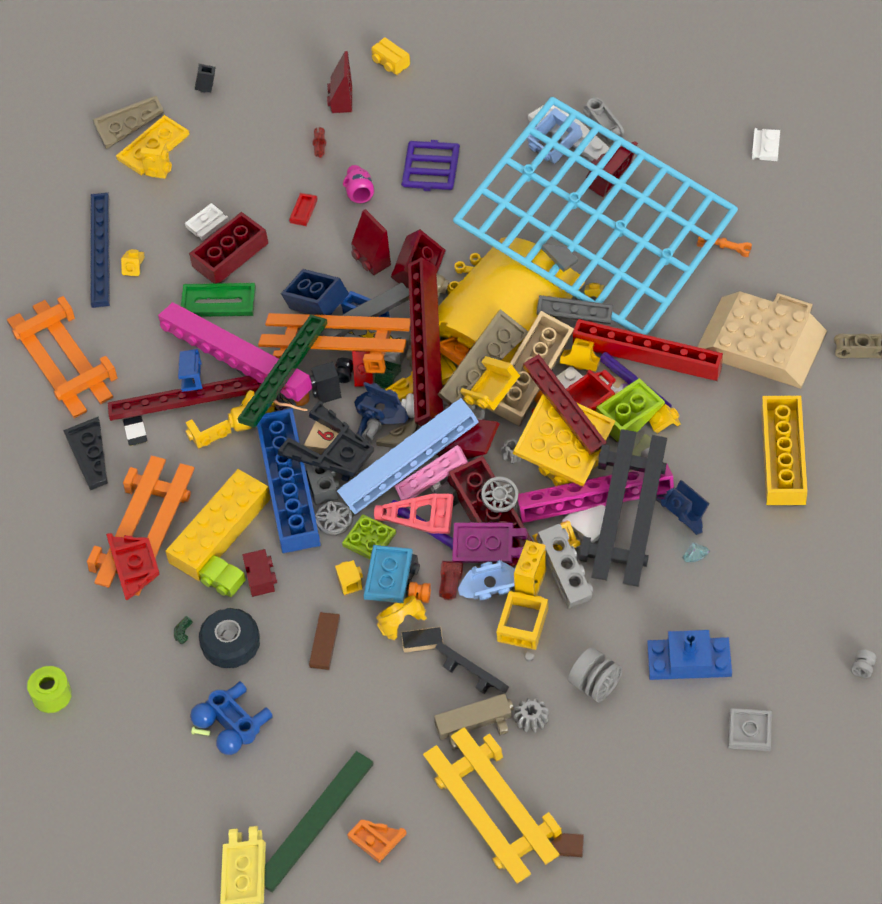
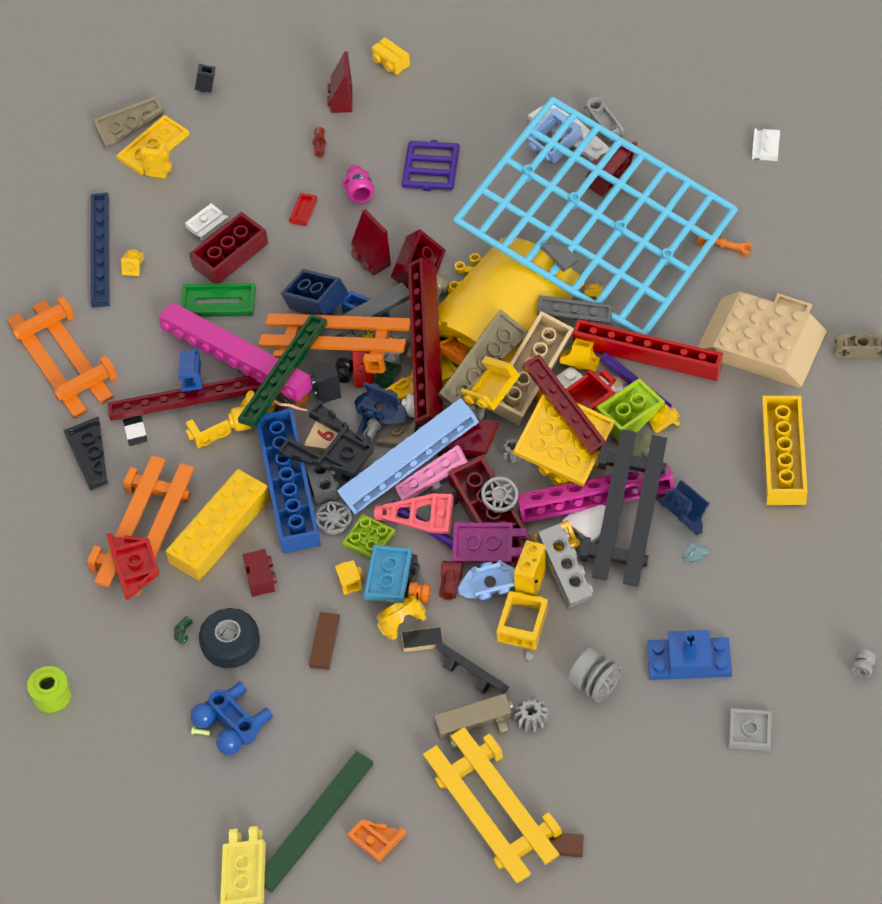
(222, 576): lime brick -> none

